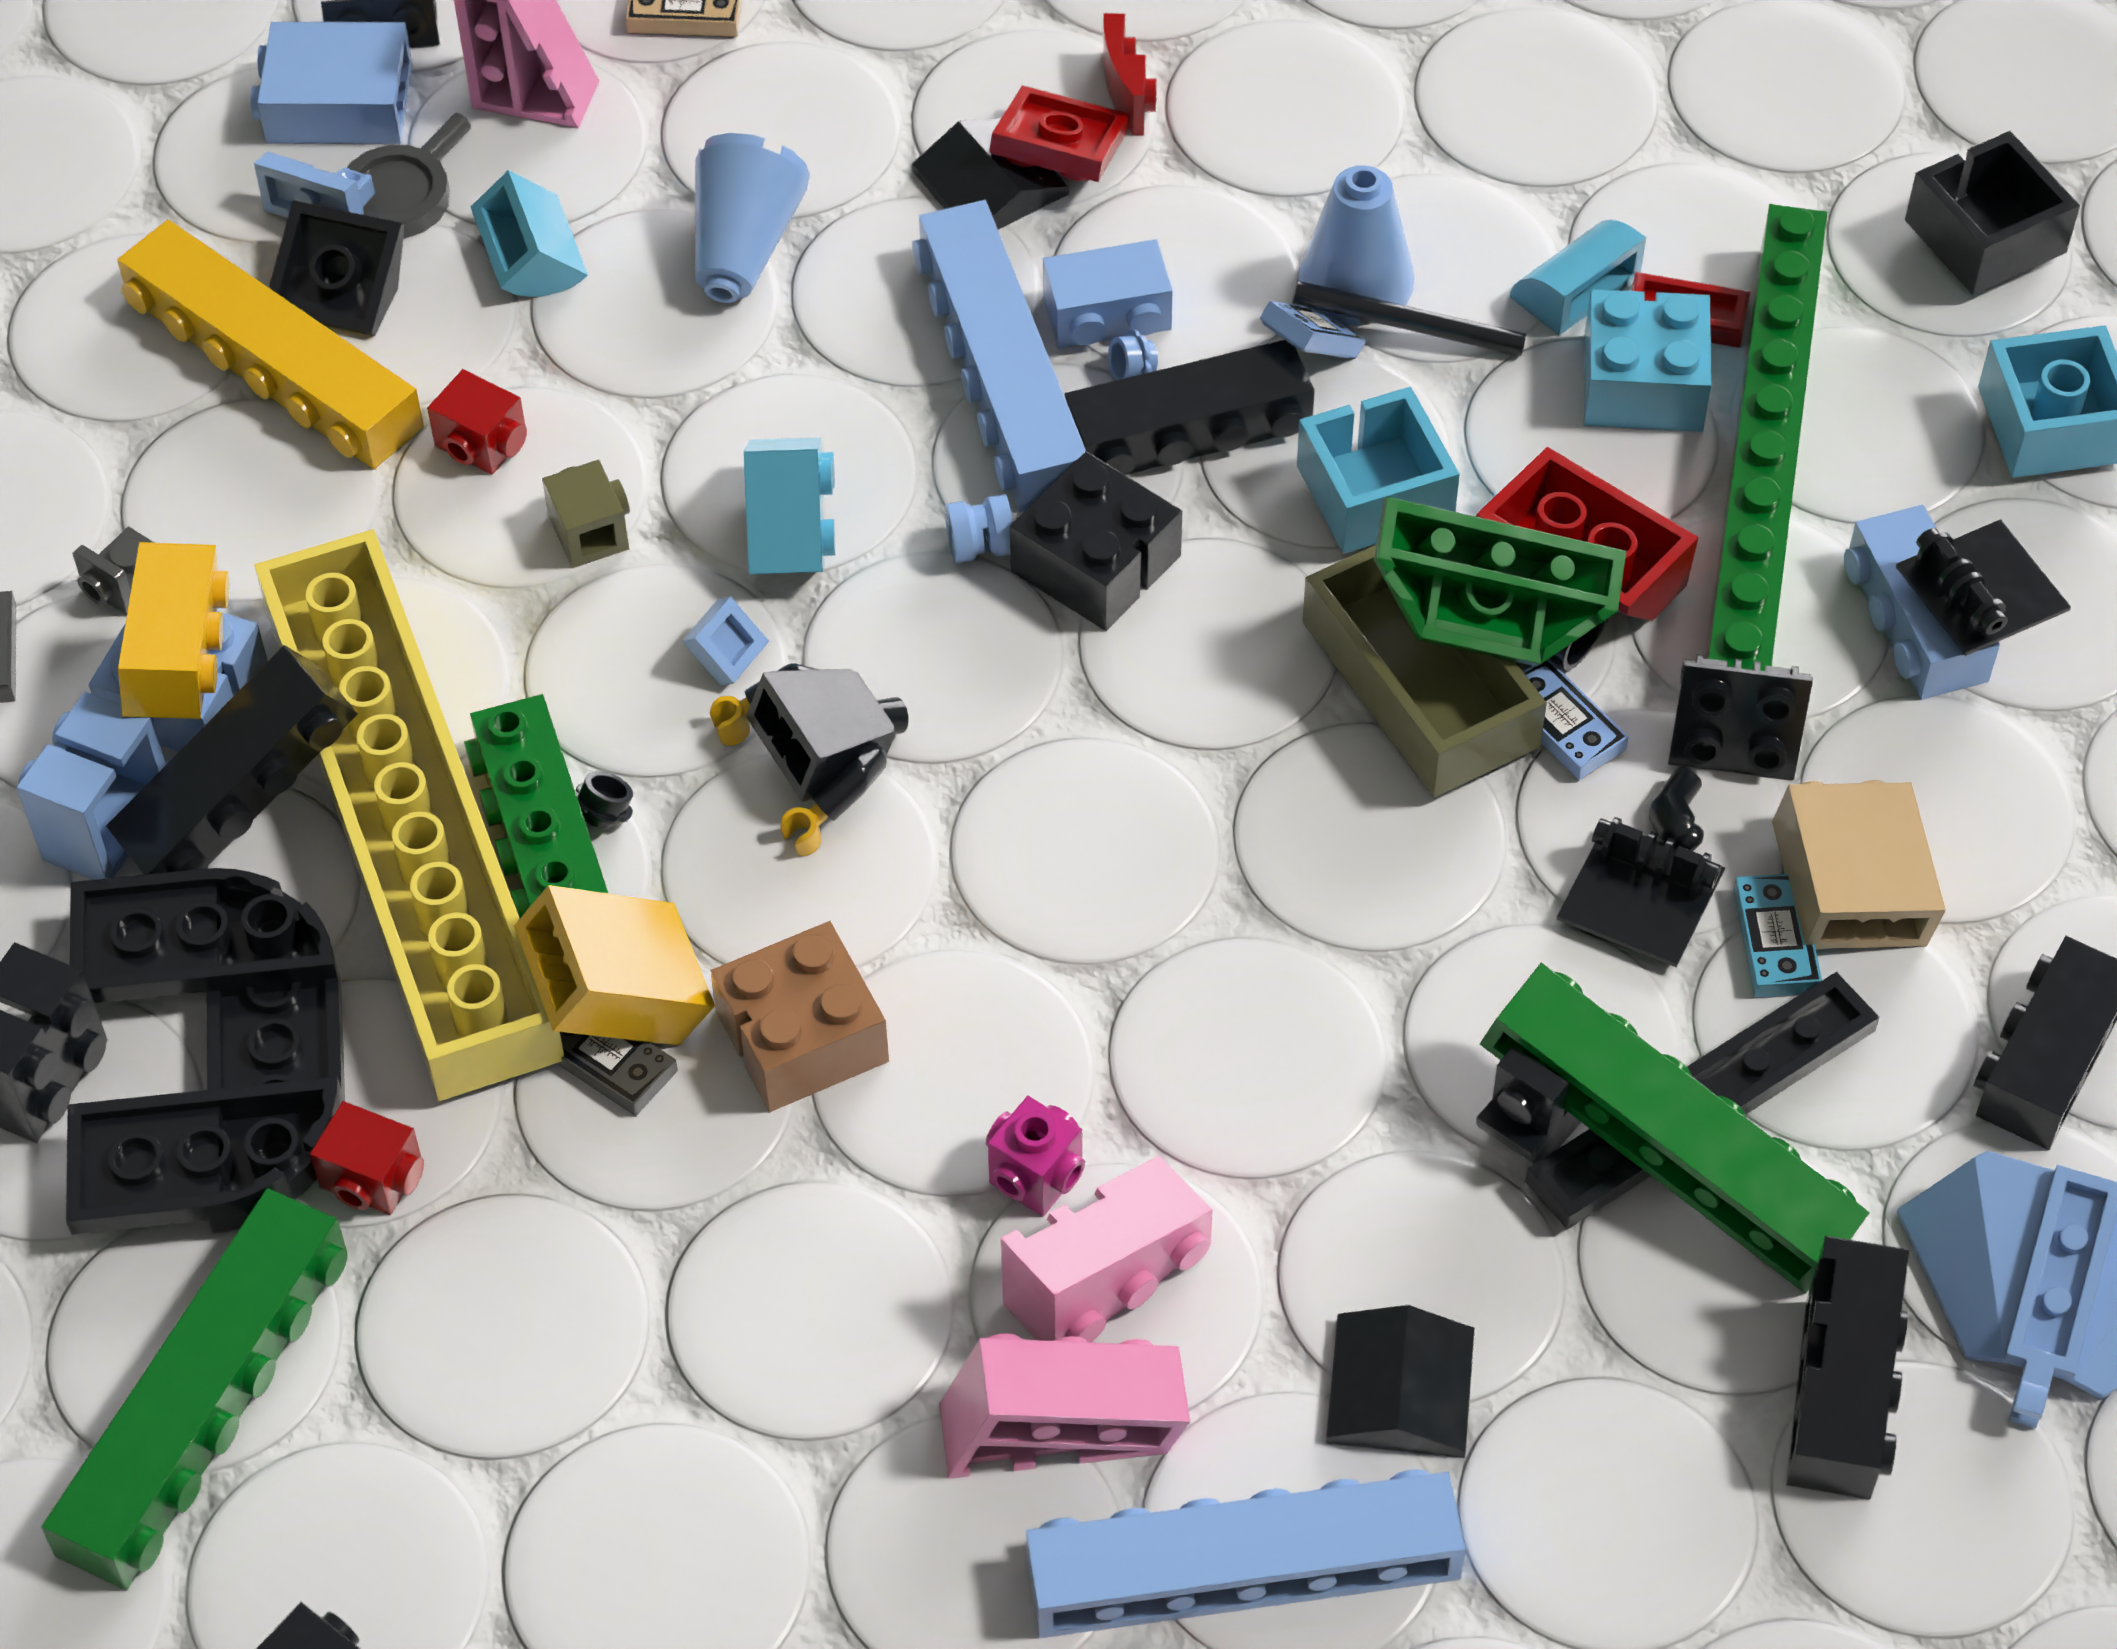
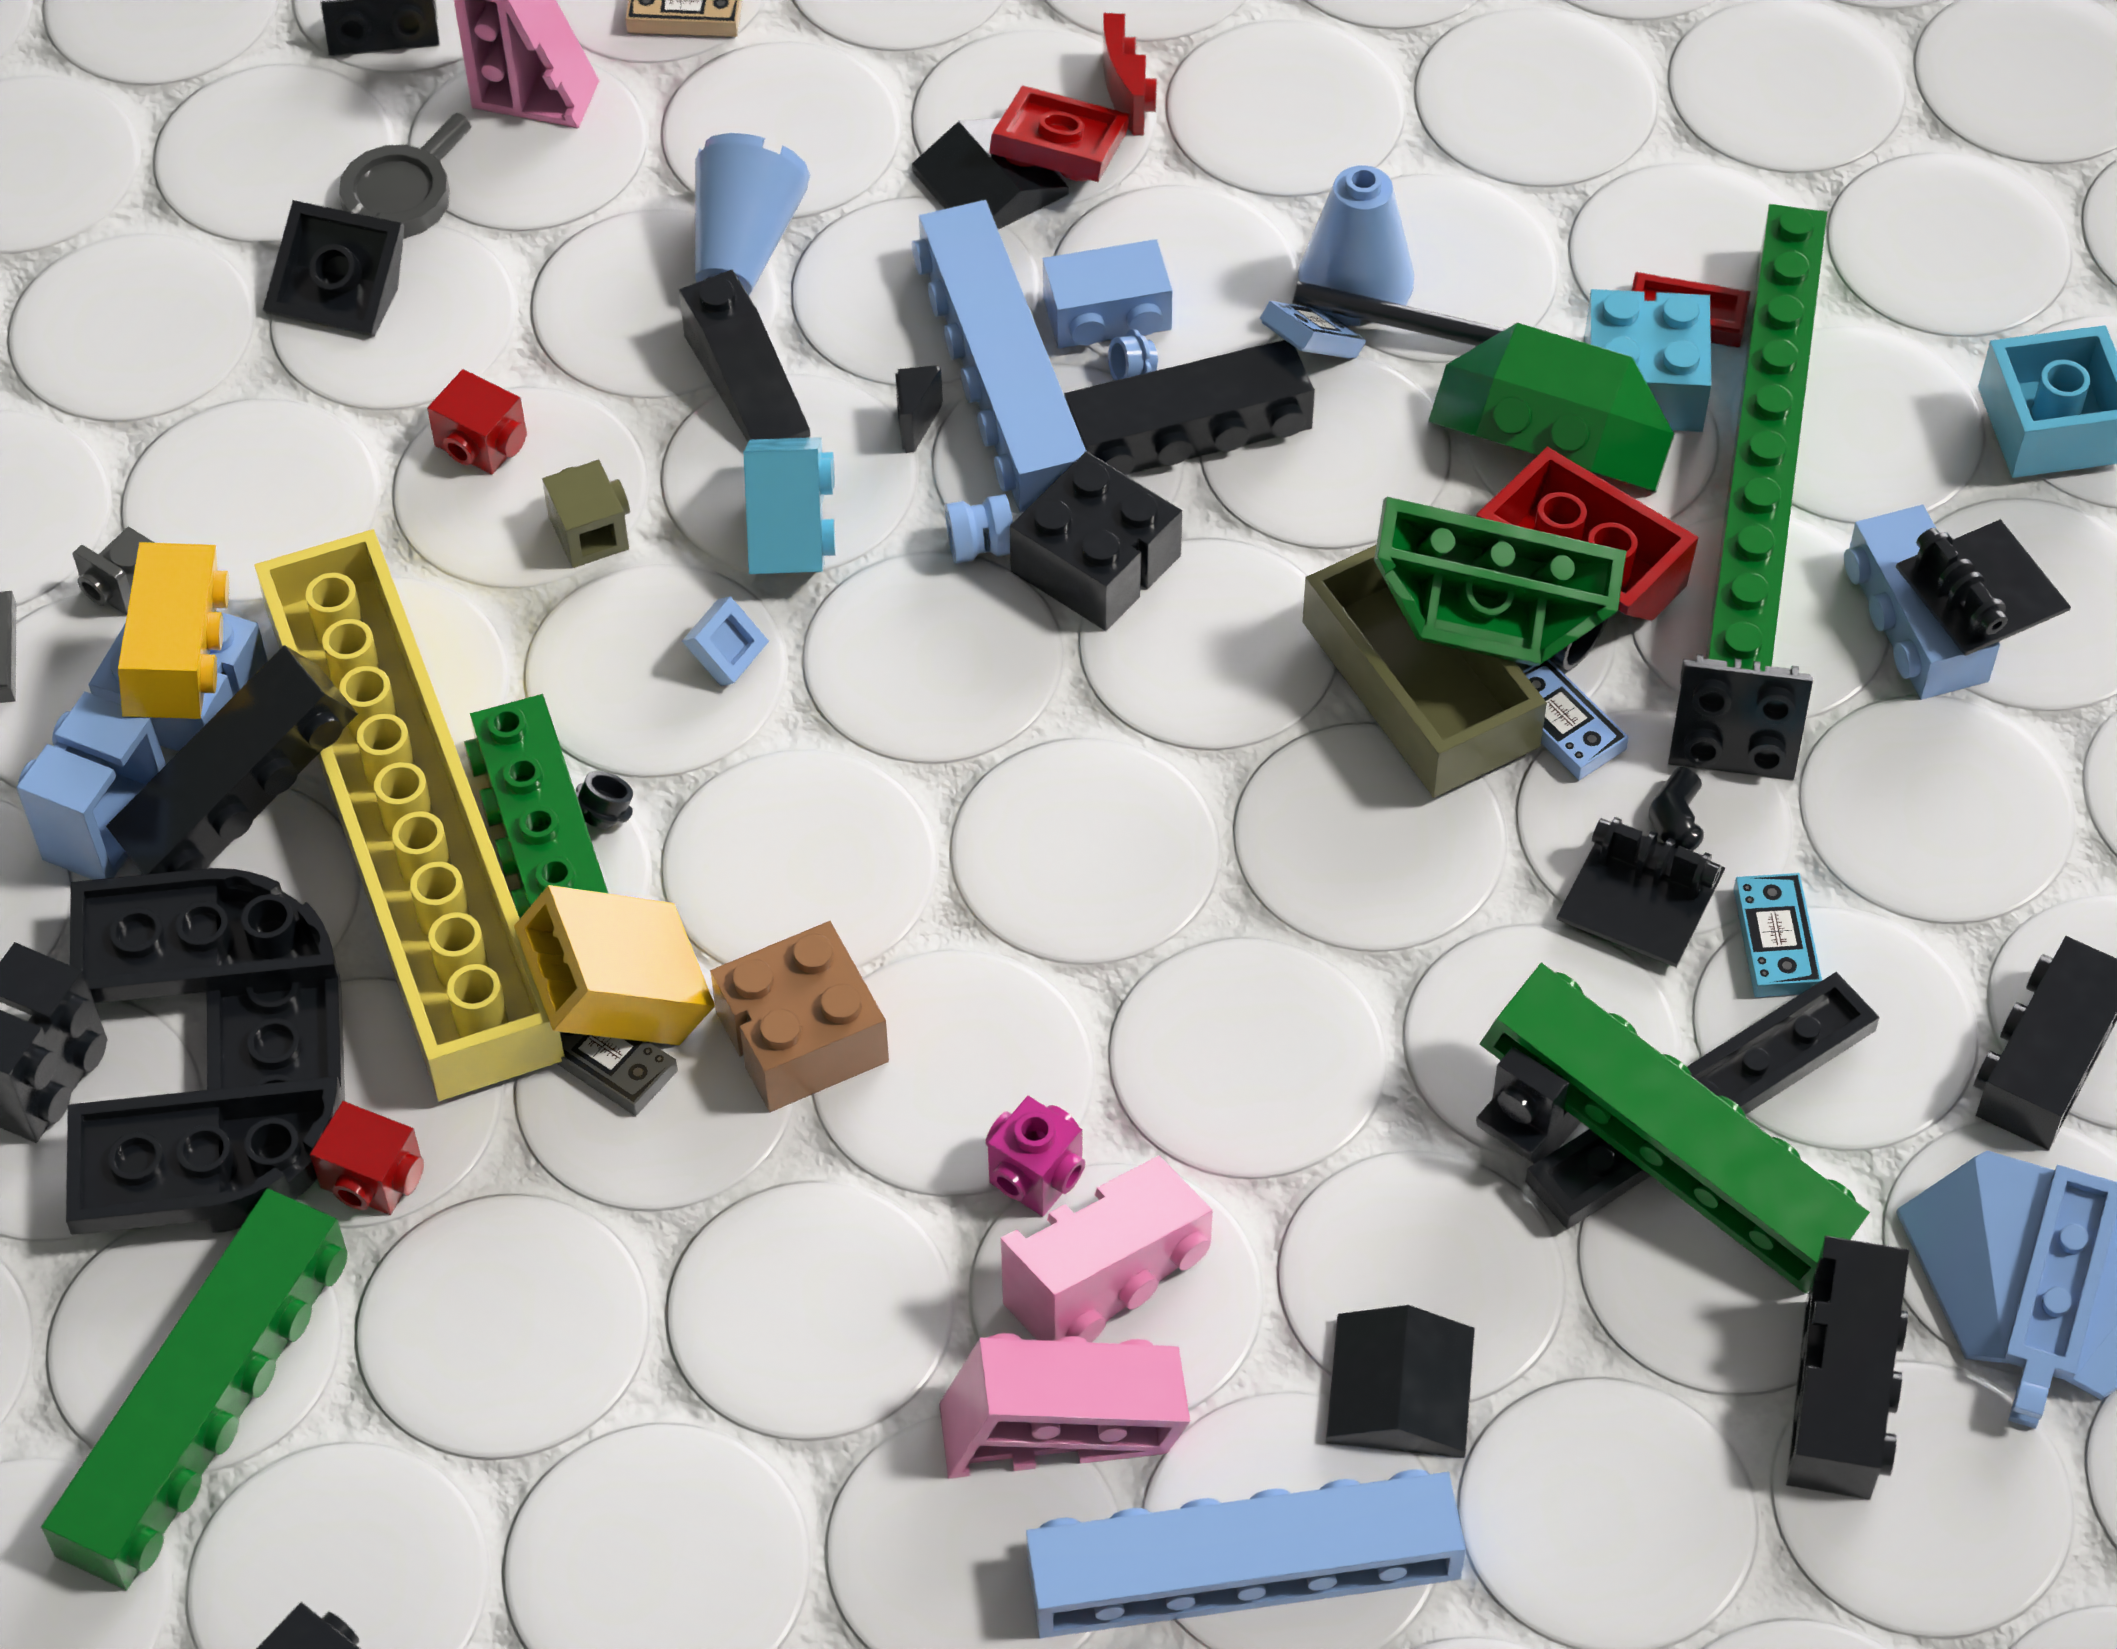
(270, 344): yellow brick -> none
(288, 180): light blue hinge -> none
(333, 82): light blue brick -> none
(528, 238): medium azure brick -> none
(740, 358): none -> black slope
(821, 734): black torso -> none
(917, 402): none -> black slope
(1395, 458): medium azure piece -> none
(1558, 394): none -> green wedge
(1562, 285): medium azure brick -> none
(1858, 864): tan brick -> none
(2005, 213): black piece -> none

